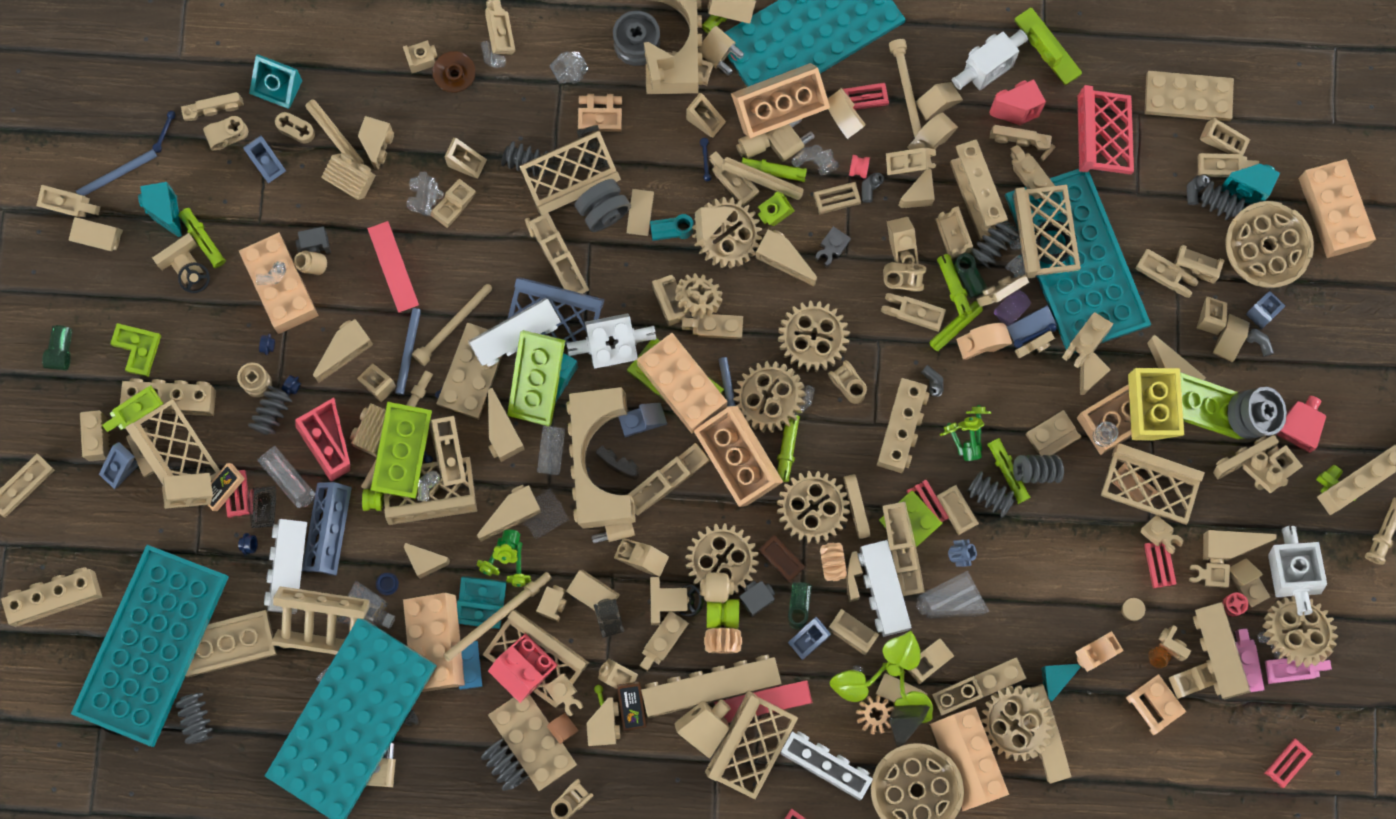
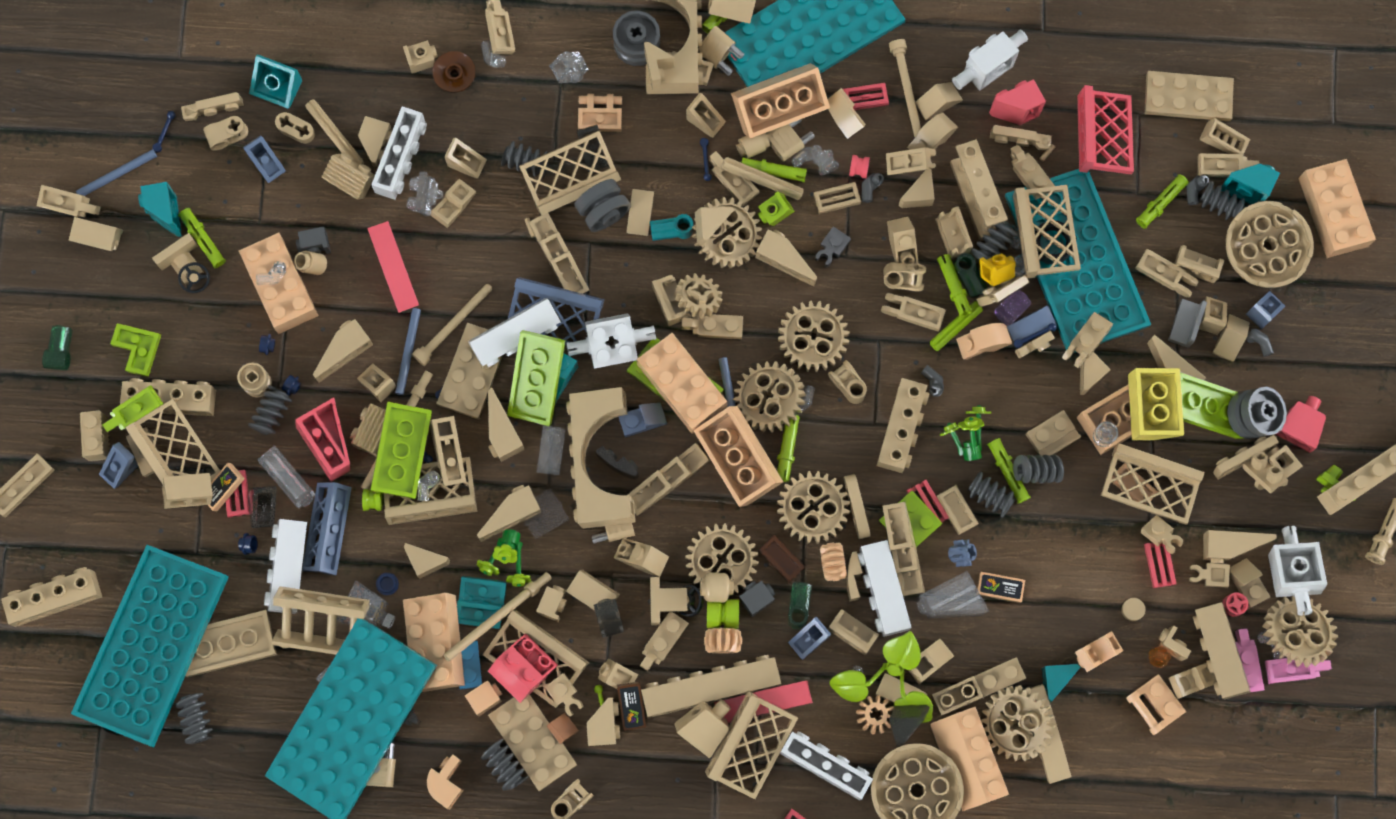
(398, 153): none -> white brick
(439, 785): none -> light nougat brick
(484, 697): none -> light nougat brick
(997, 269): none -> yellow brick
(1001, 587): none -> tile
(1048, 46): lime bracket -> none
(1156, 207): none -> lime pin
(1187, 323): none -> light grey panel
(1276, 777): coral tile -> none

